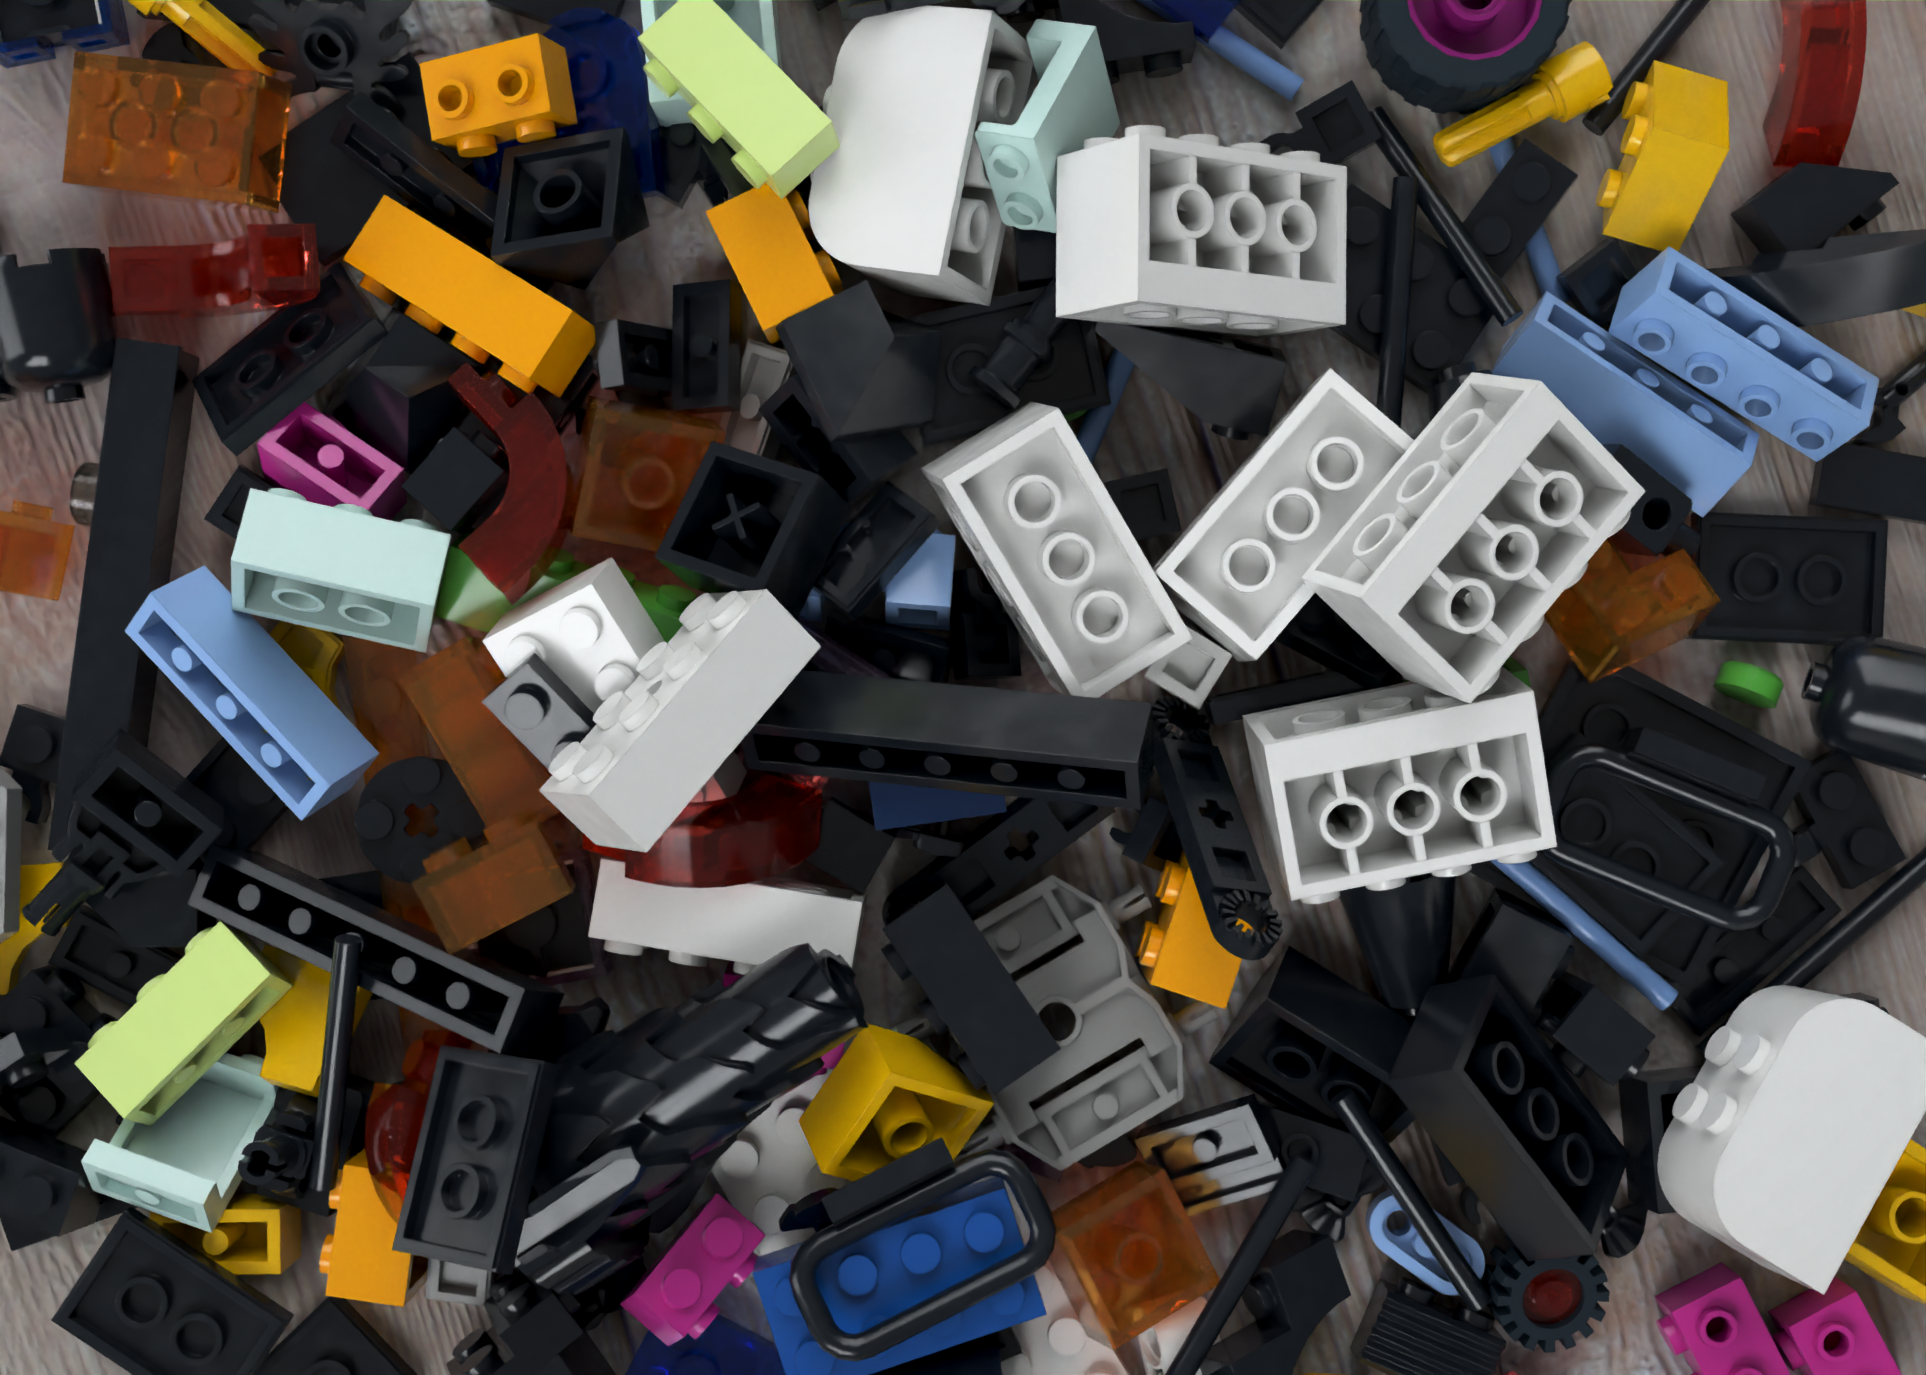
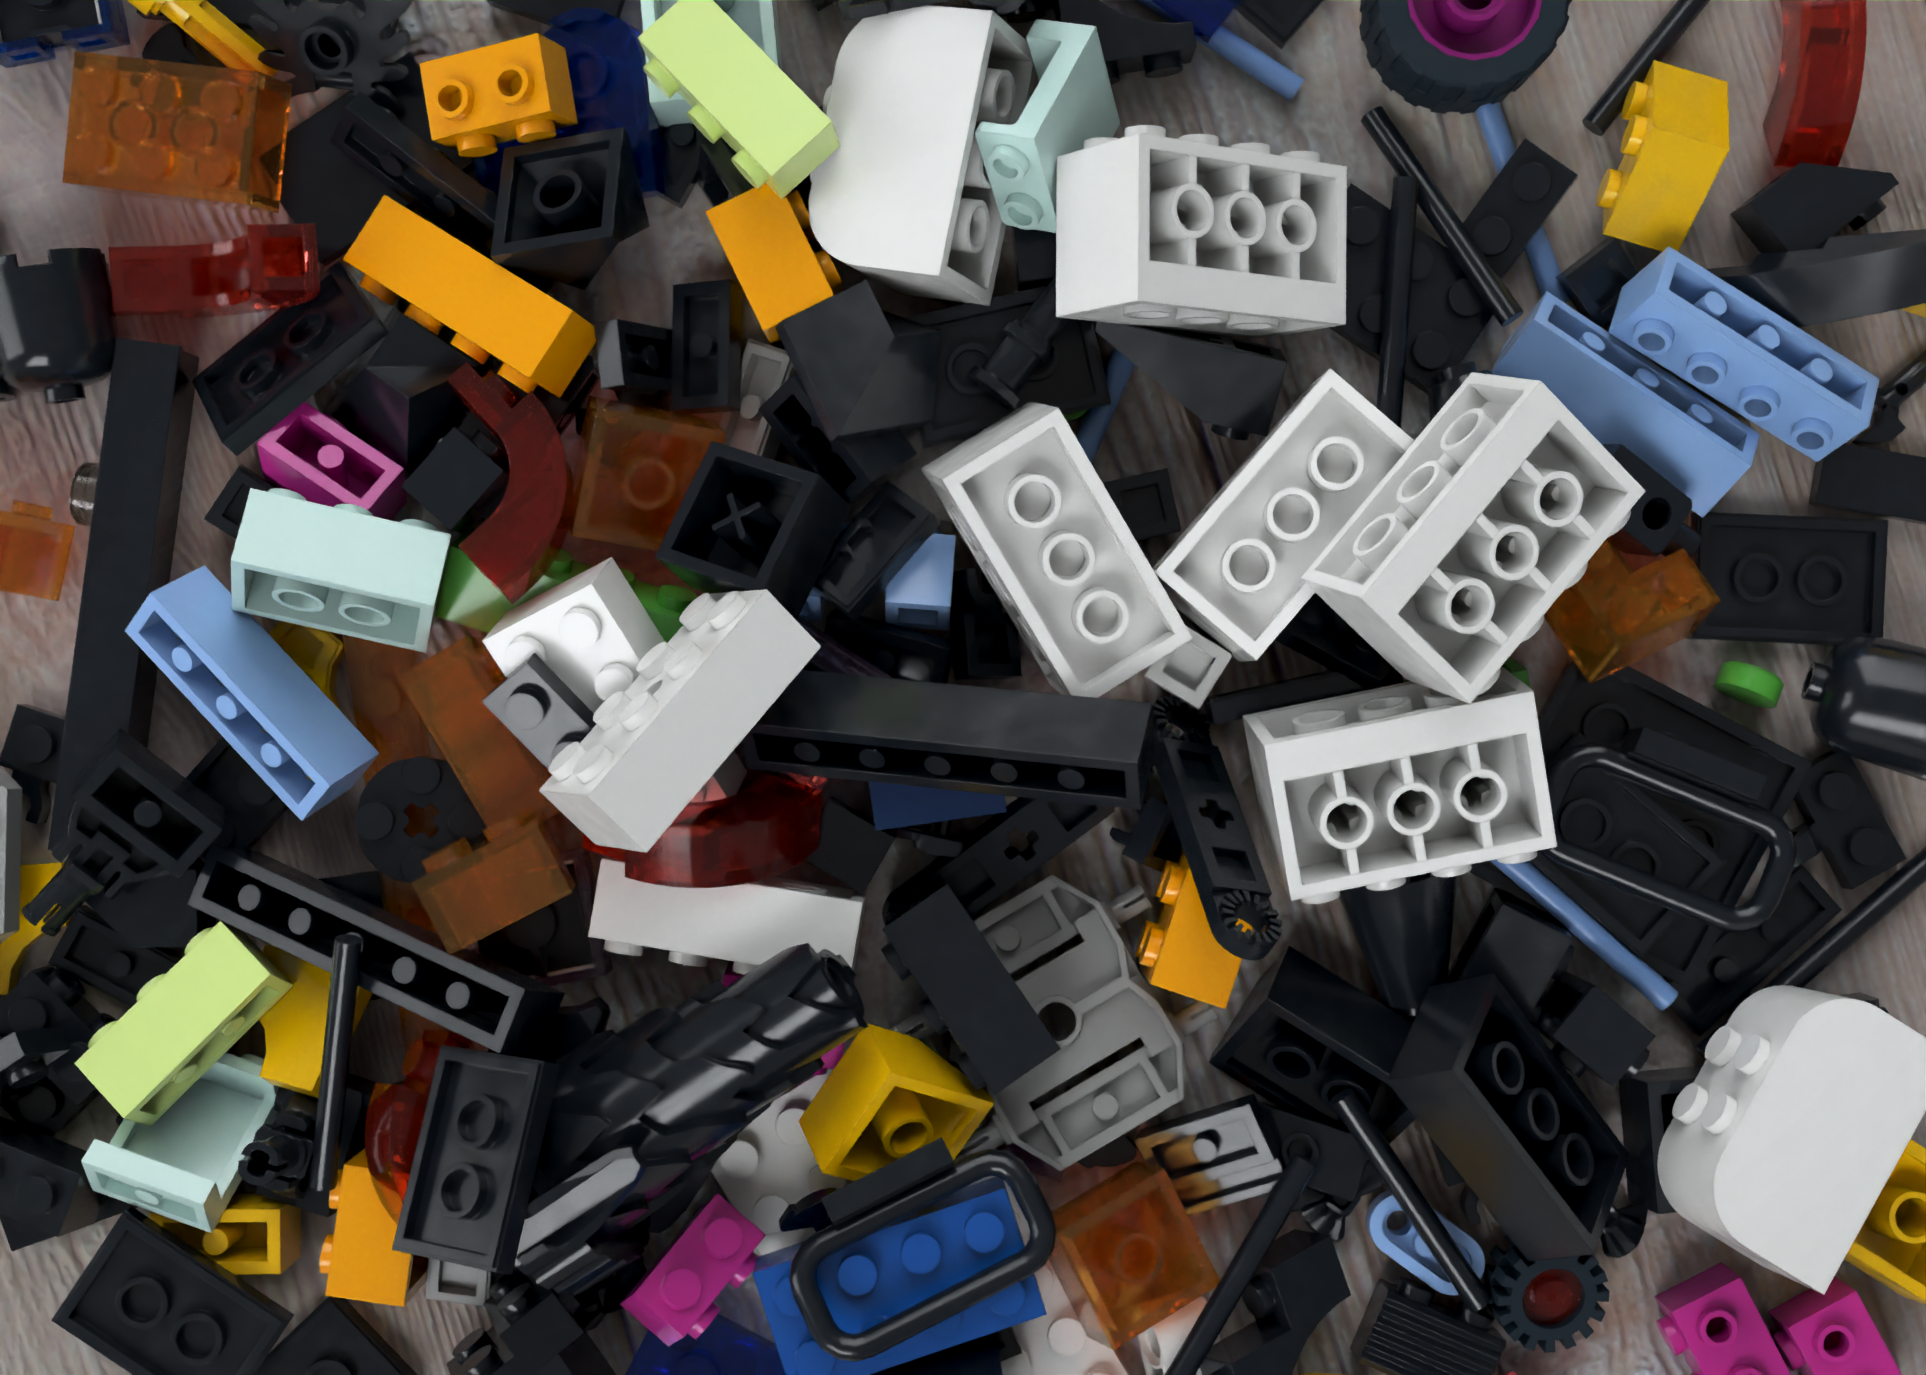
(1332, 126): black plate -> none
(1559, 90): yellow piece -> none

